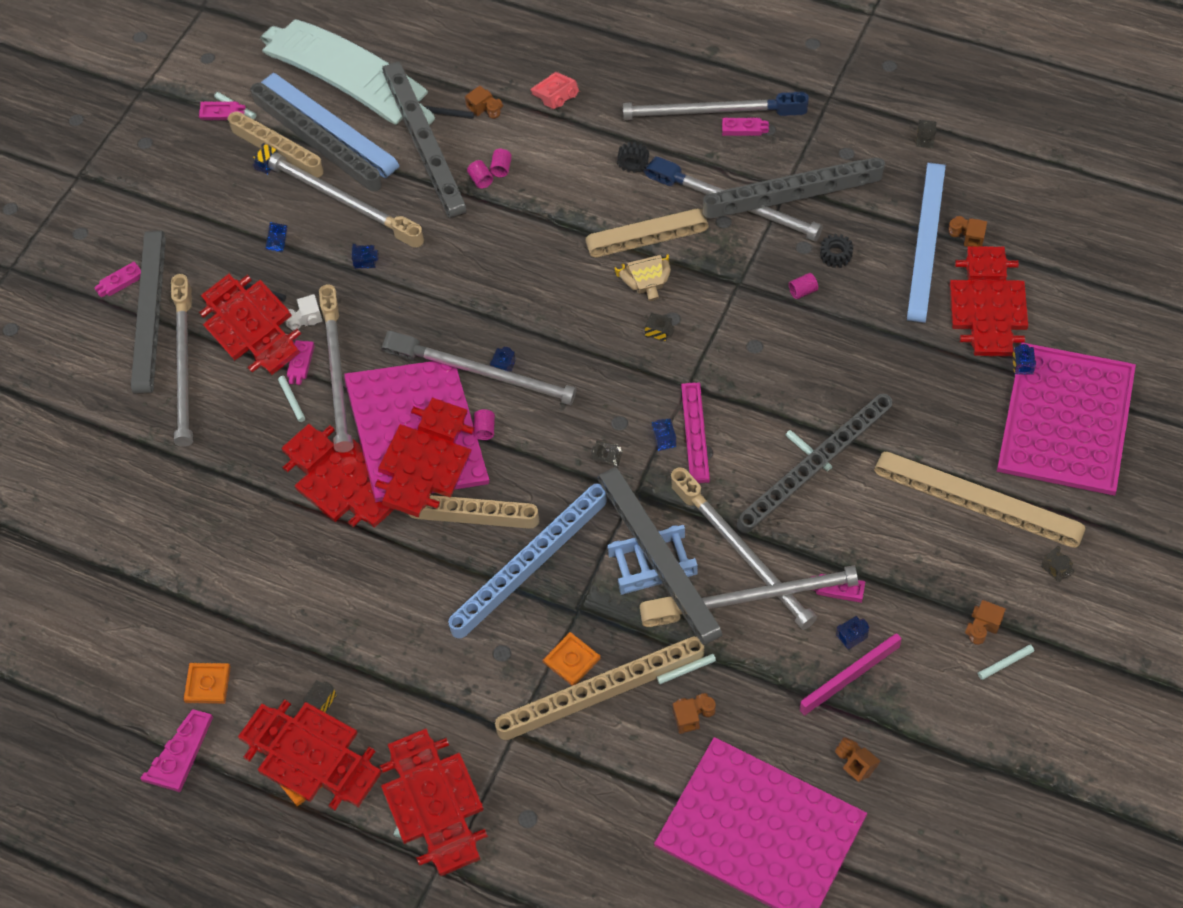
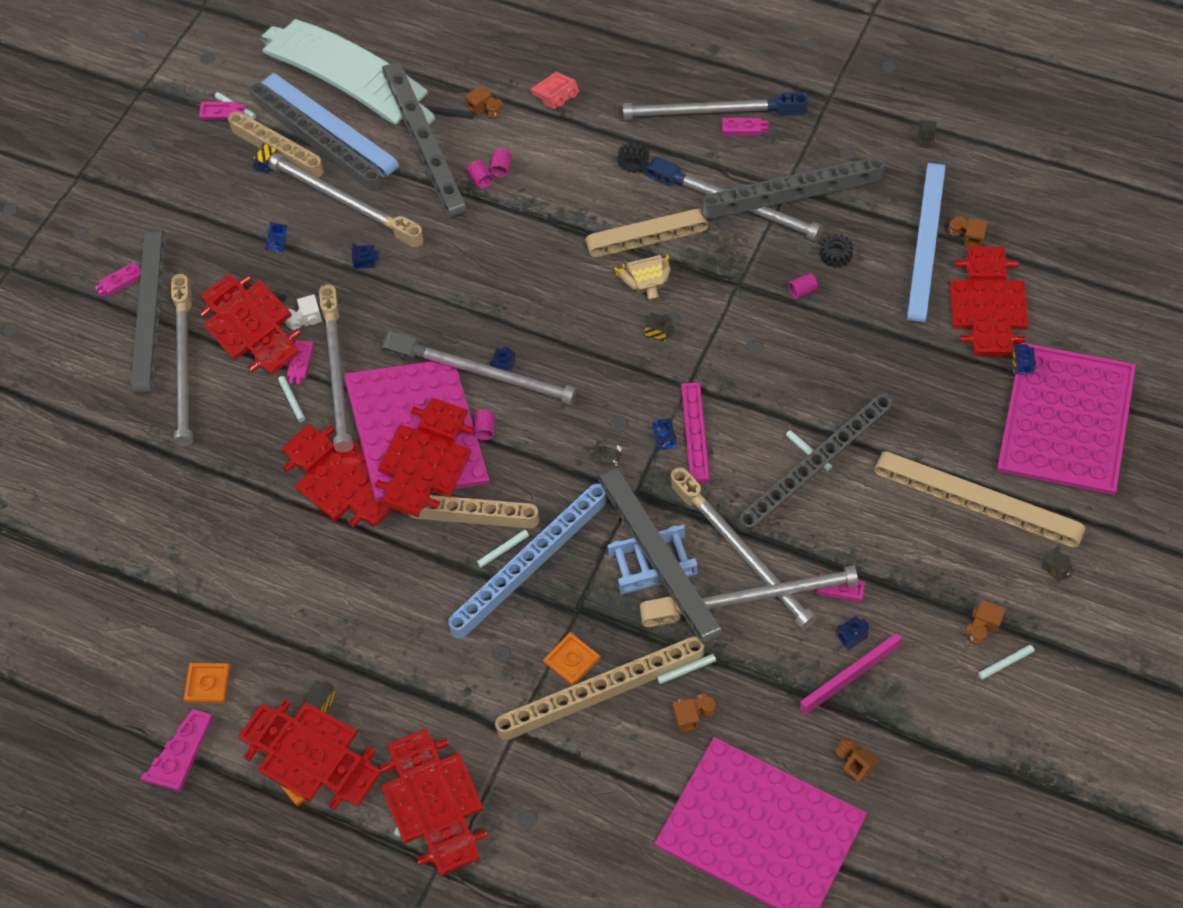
(503, 548): none -> light aqua bar

